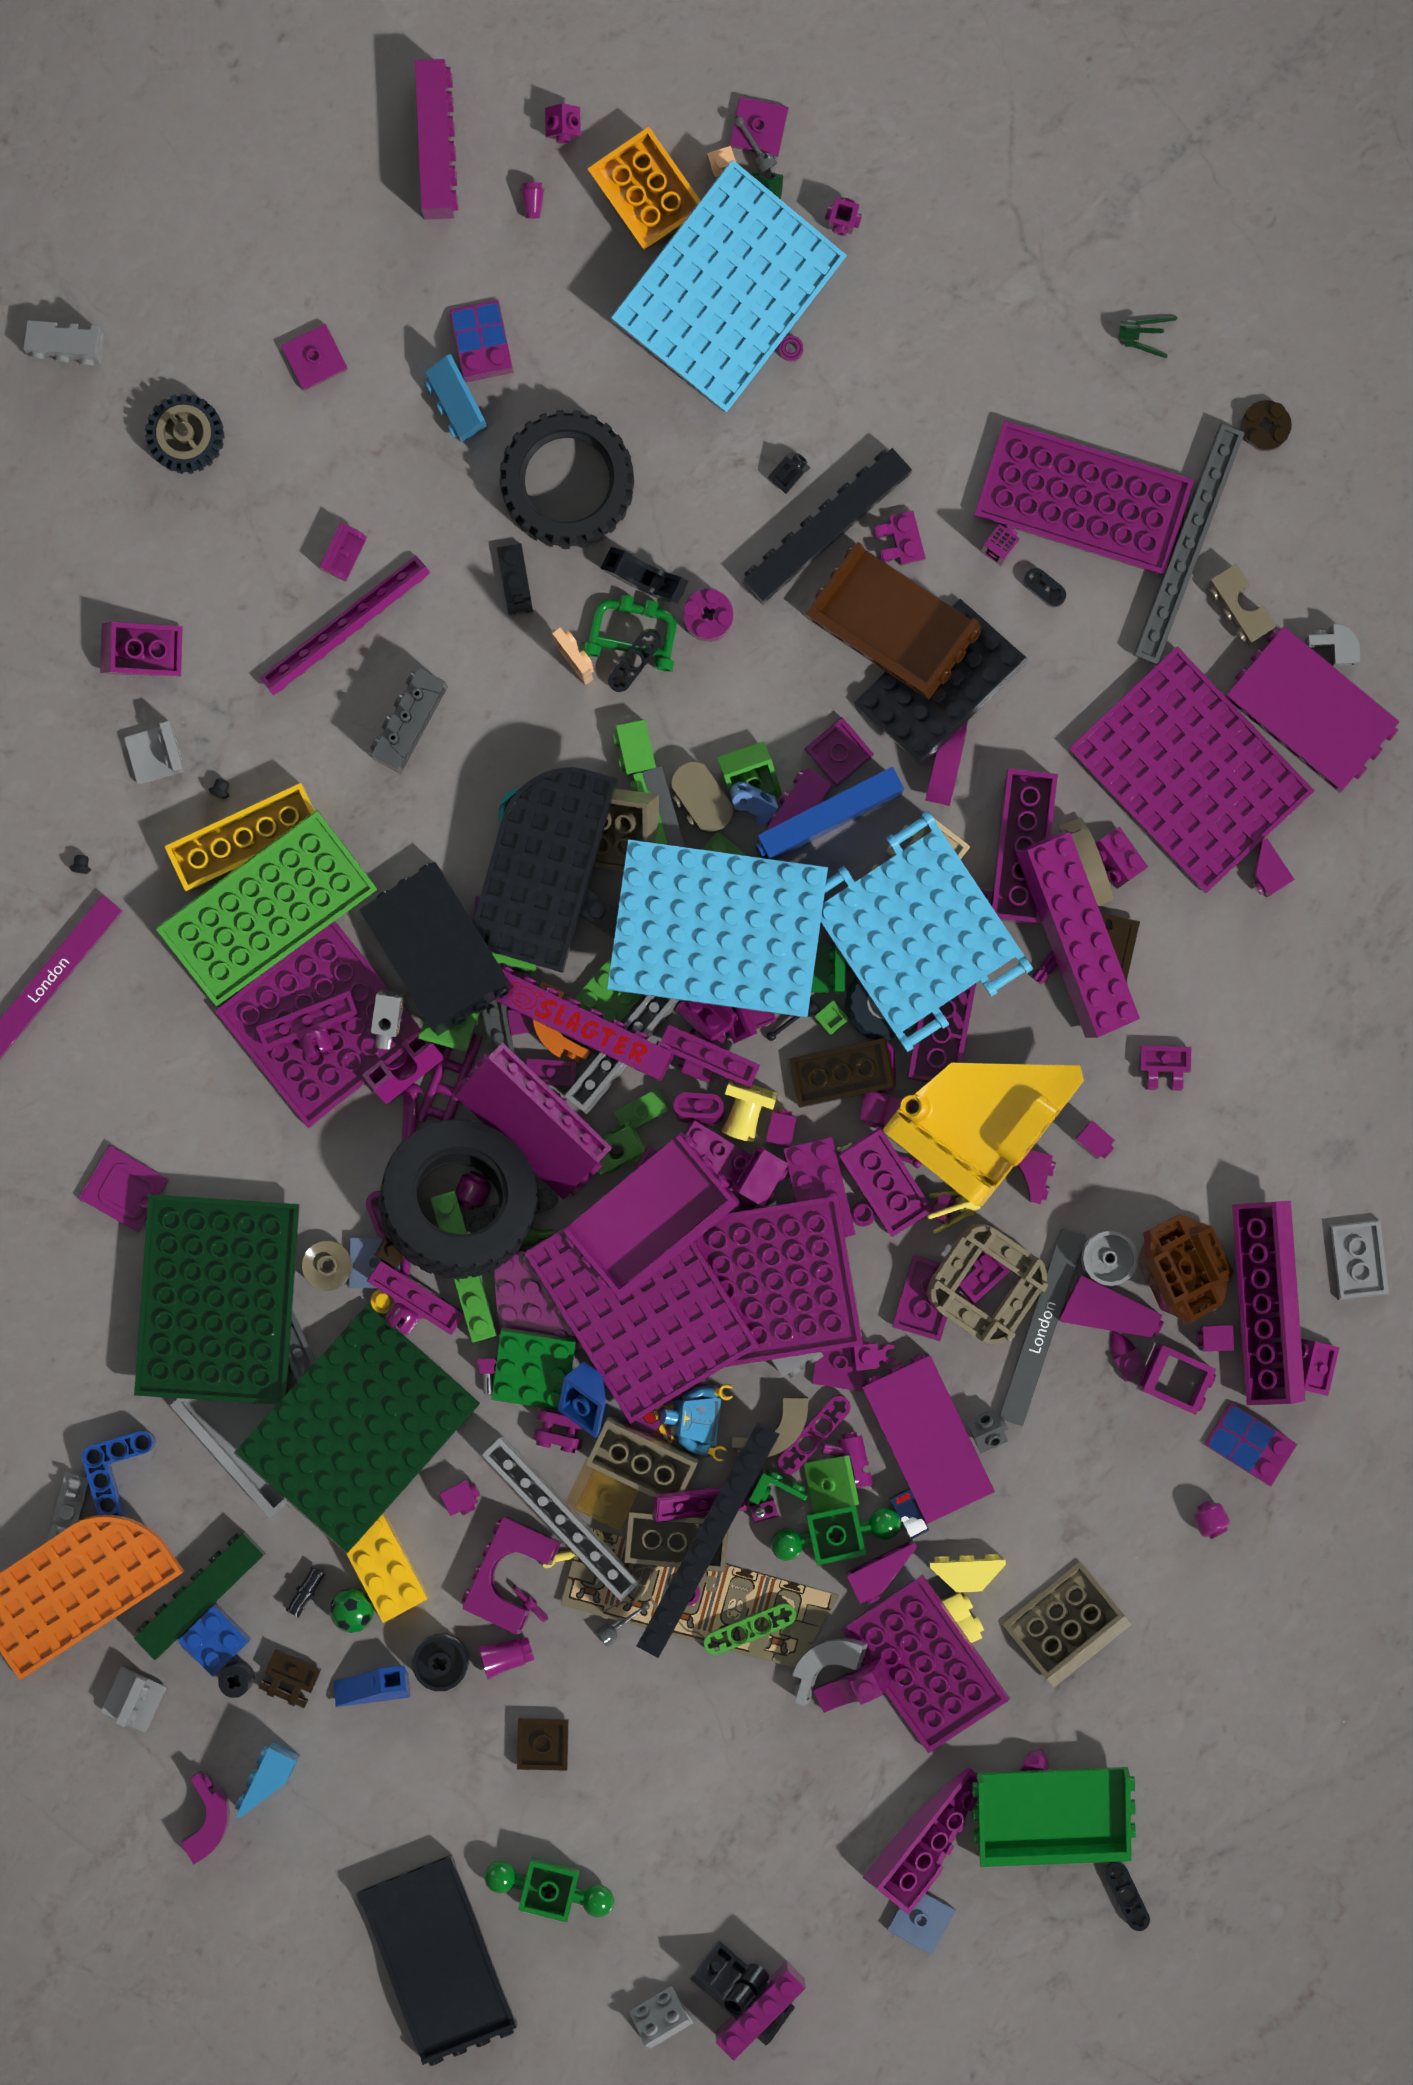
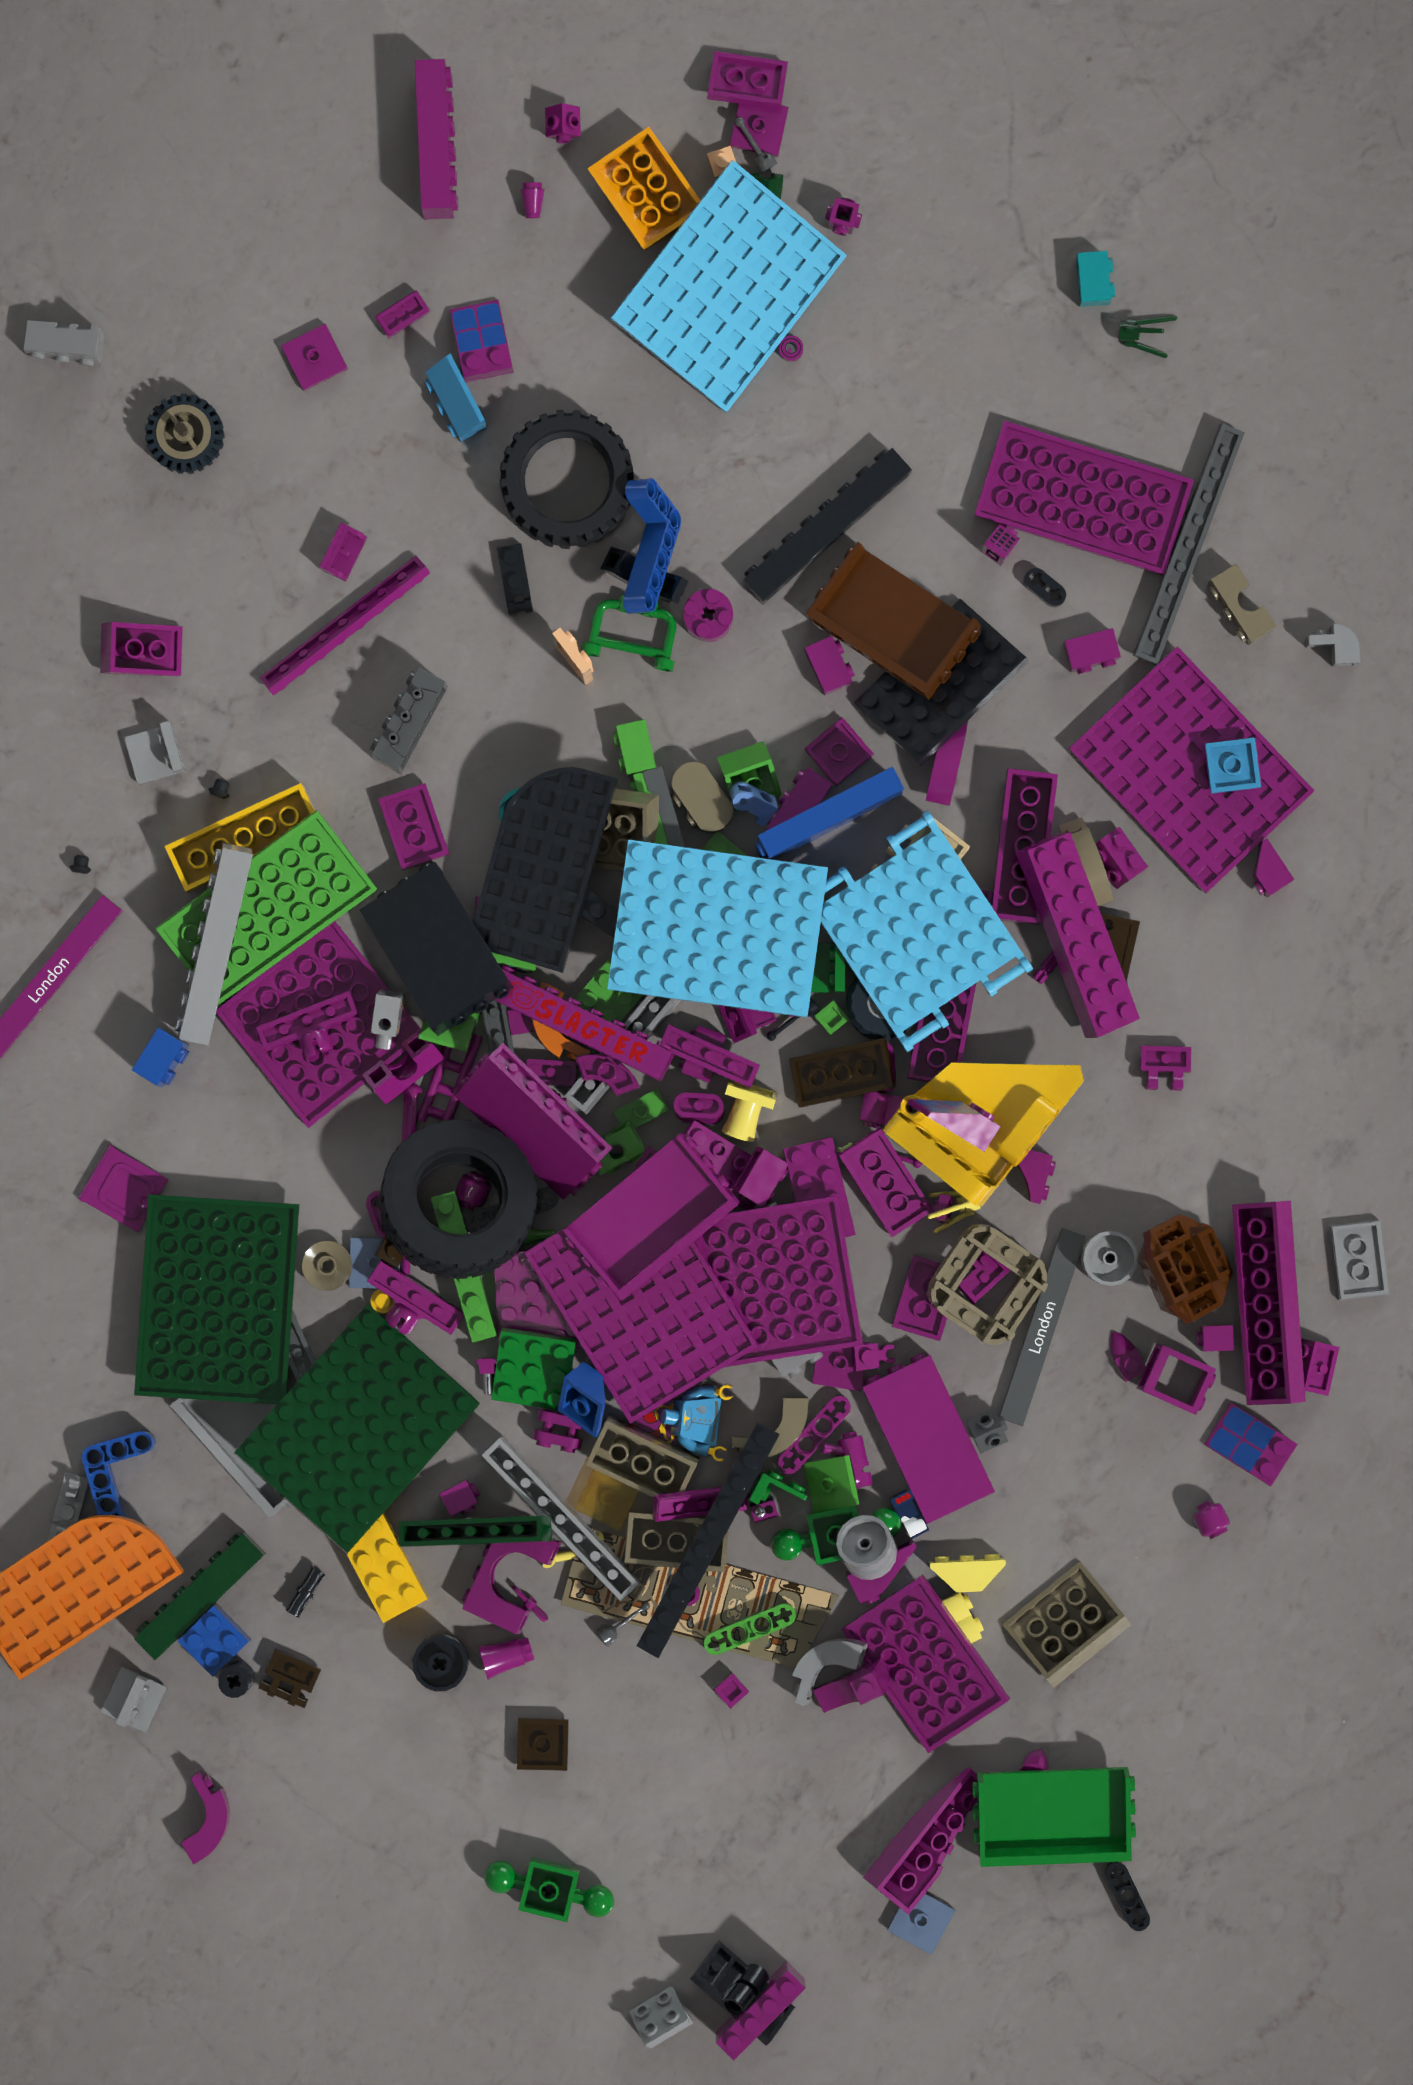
(161, 1058): none -> blue brick
(214, 944): none -> light grey brick
(274, 1771): dark azure slope -> none
(351, 1610): green piece -> none
(373, 1686): blue slope -> none
(402, 314): none -> magenta plate
(413, 826): none -> magenta plate
(437, 1960): black panel -> none
(475, 1531): none -> dark green brick
(607, 1070): none -> magenta tile
(618, 670): black beam -> none
(656, 545): none -> blue beam
(707, 1019): magenta bracket -> none
(731, 1690): none -> magenta plate
(747, 80): none -> magenta plate
(781, 1128): magenta brick -> none
(789, 471): black bracket -> none
(828, 665): none -> magenta brick
(863, 1214): magenta plate -> none
(866, 1547): none -> light grey wheel
(906, 538): magenta plate -> none
(965, 1121): none -> slope
(1092, 650): none -> magenta brick
(1094, 278): none -> teal brick
(1095, 1140): magenta brick -> none
(1105, 1309): magenta slope -> none
(1232, 765): none -> dark azure plate
(1257, 436): dark brown plate -> none
(1312, 709): magenta panel -> none

